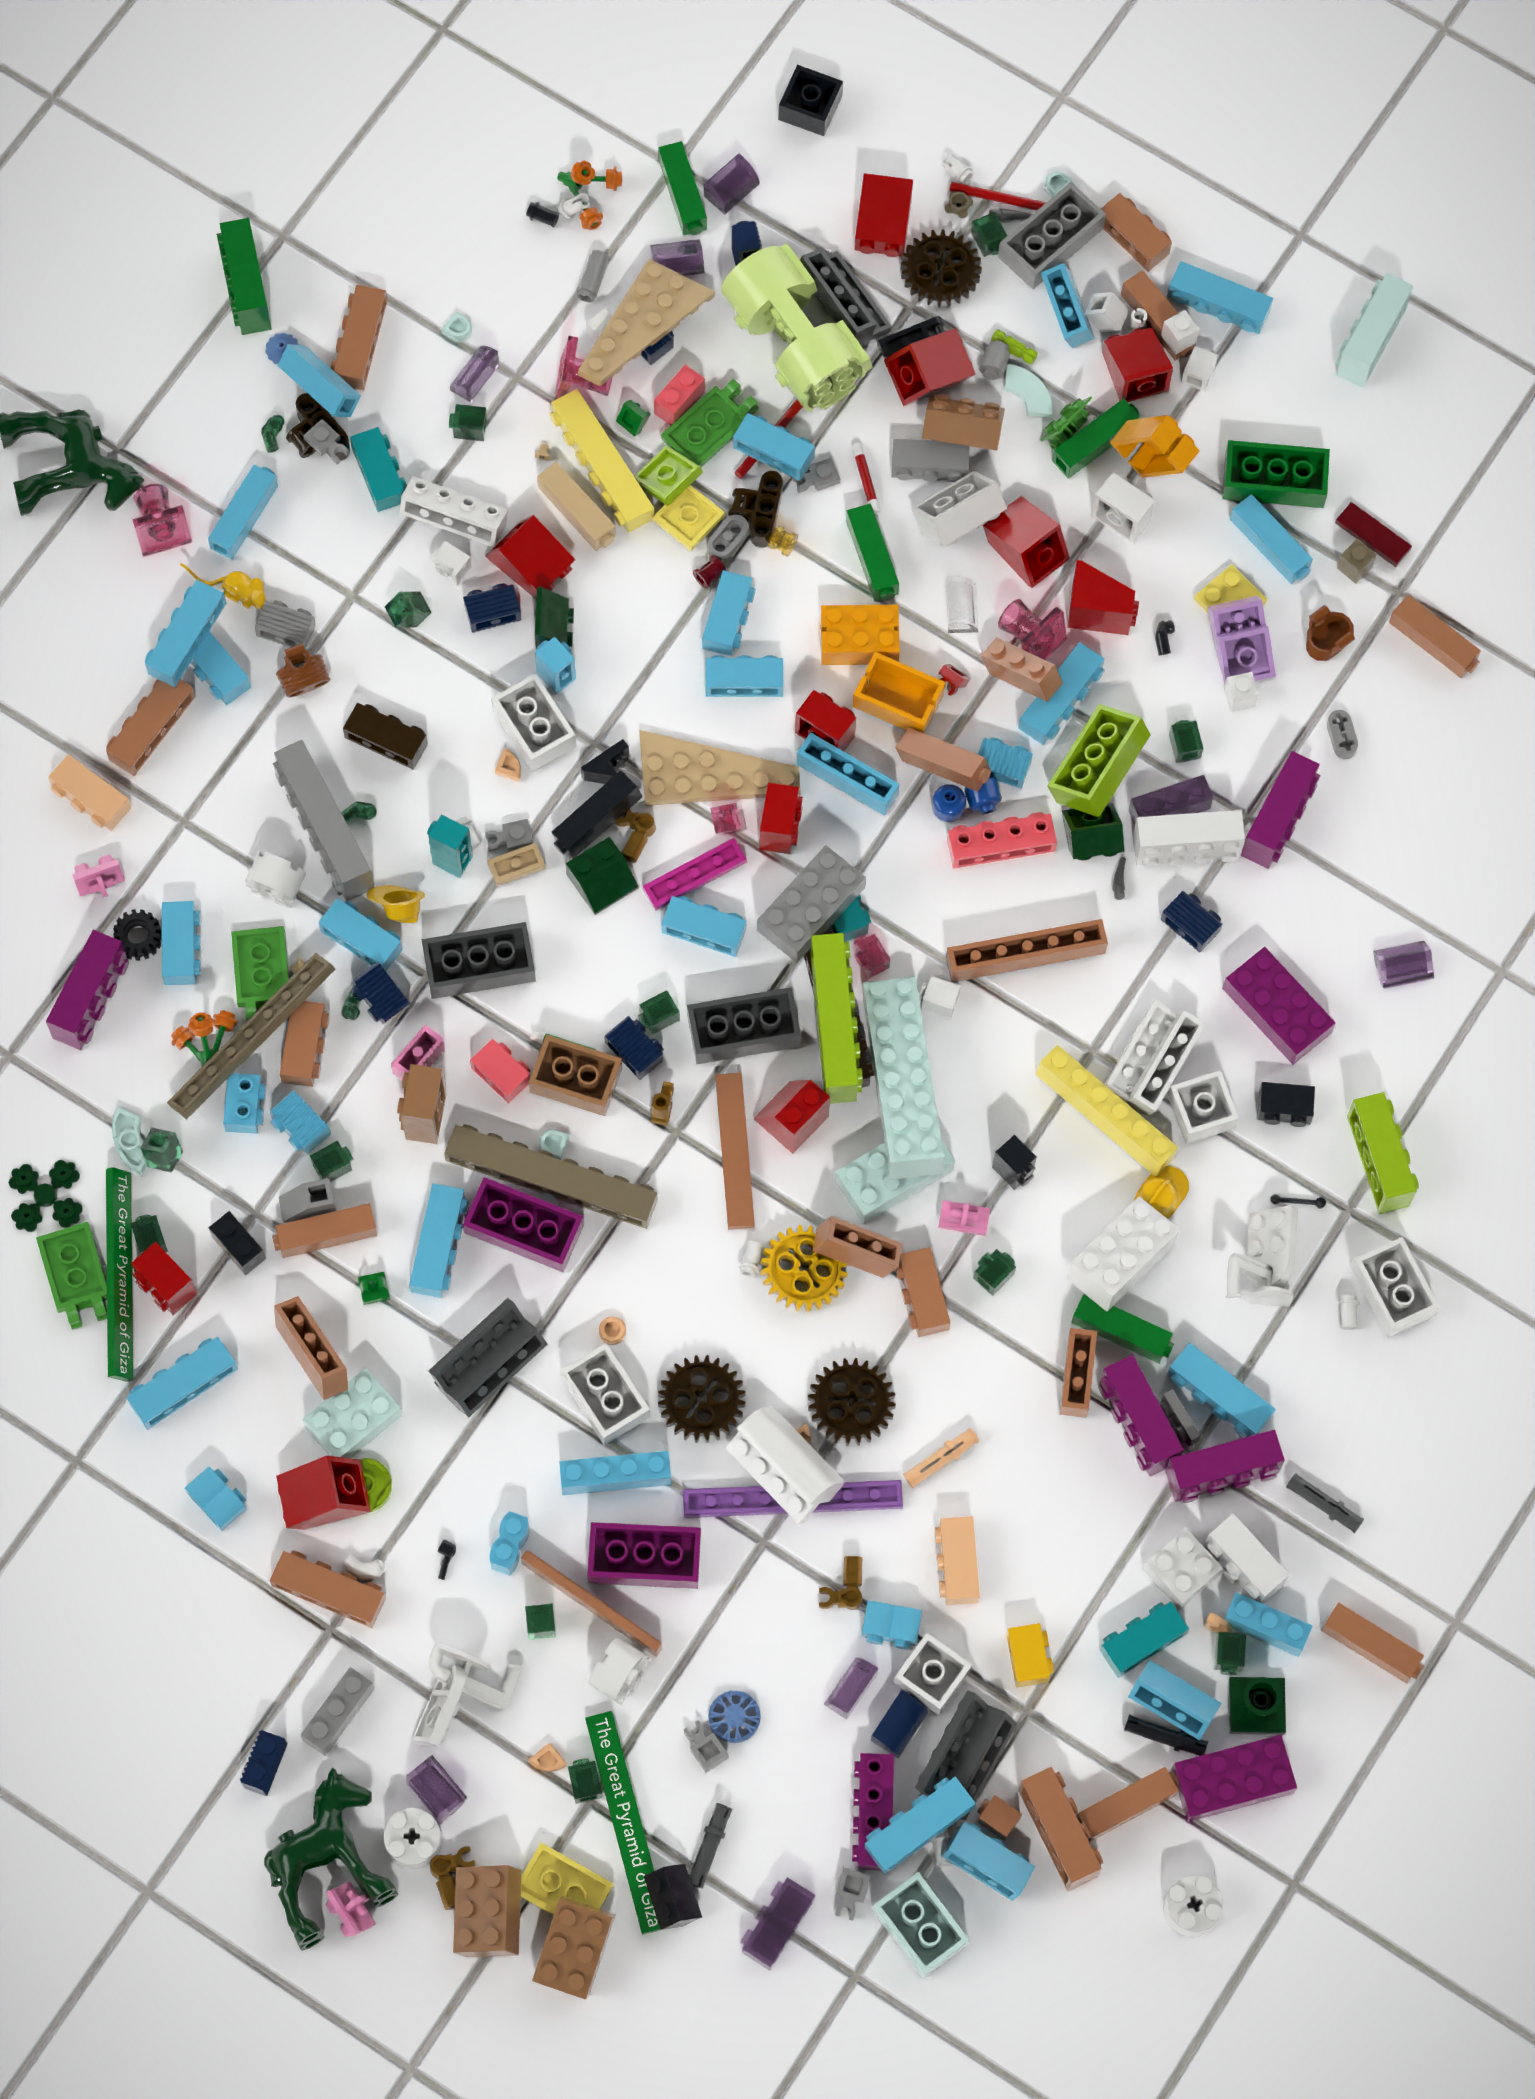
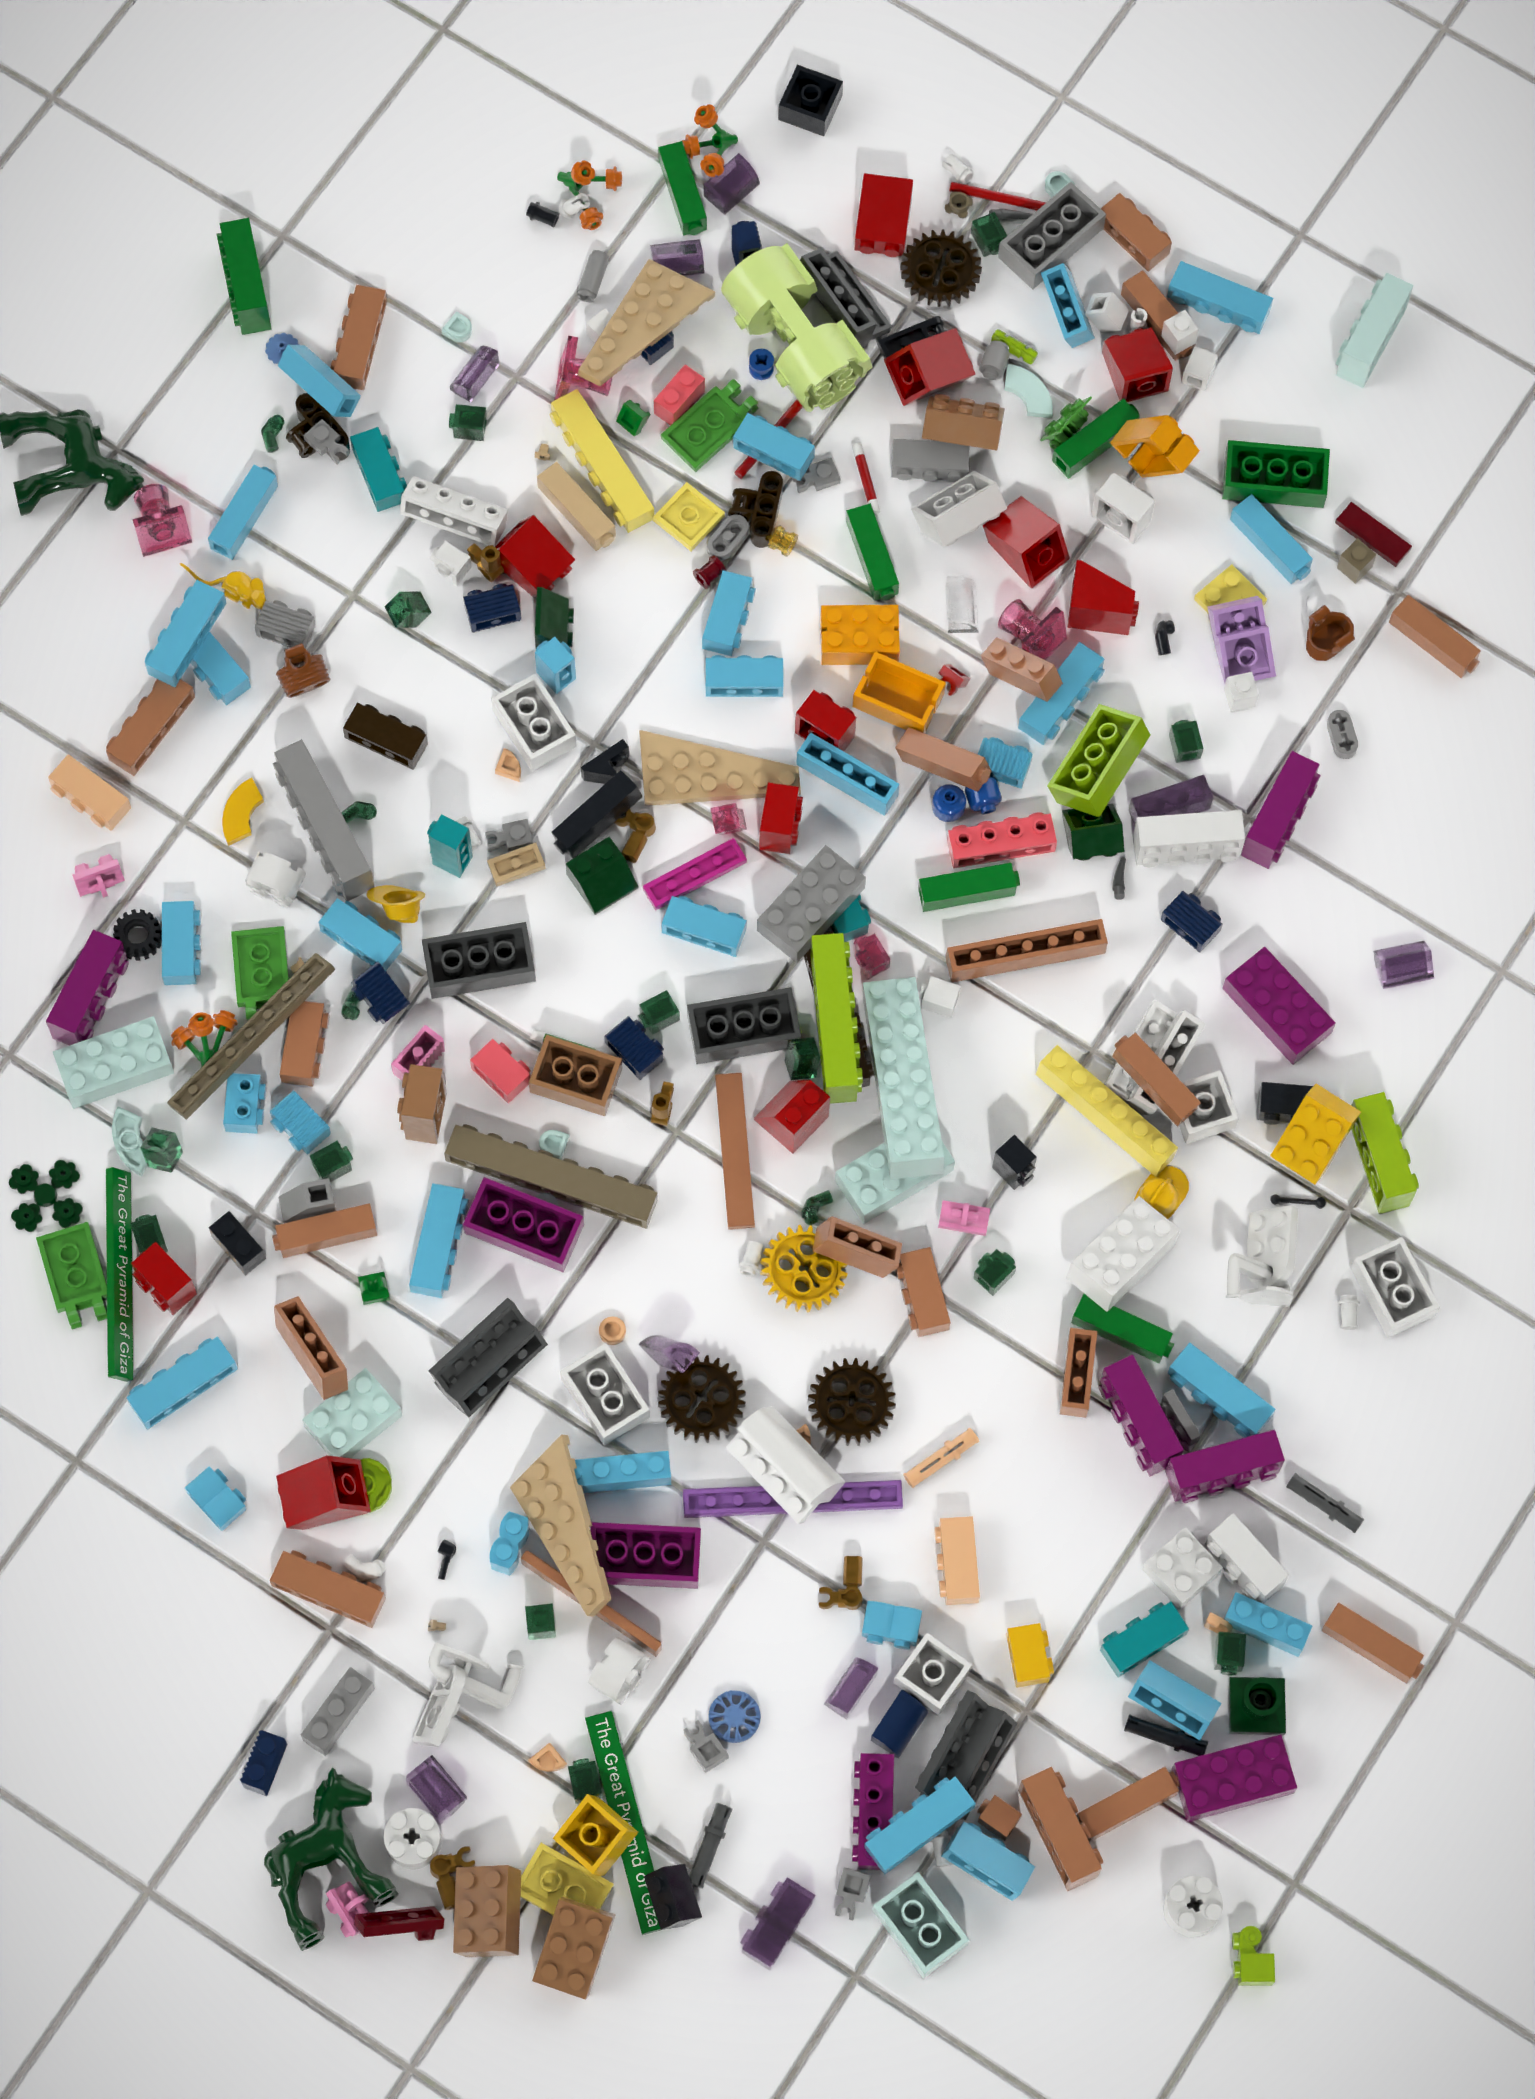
(113, 1062): none -> light aqua brick
(239, 811): none -> yellow tile
(421, 1921): none -> dark red hinge
(434, 1625): none -> tan piece
(487, 561): none -> pearl gold bar
(562, 1521): none -> tan wing
(595, 1835): none -> yellow brick
(667, 475): lime tile -> none
(669, 1352): none -> clear purple brick
(713, 163): none -> orange plant
(759, 370): none -> blue wheel
(802, 1058): none -> clear green brick
(812, 1206): none -> clear green arm
(968, 887): none -> green brick
(1155, 1078): none -> nougat brick
(1252, 1967): none -> lime brick
(1315, 1133): none -> yellow brick

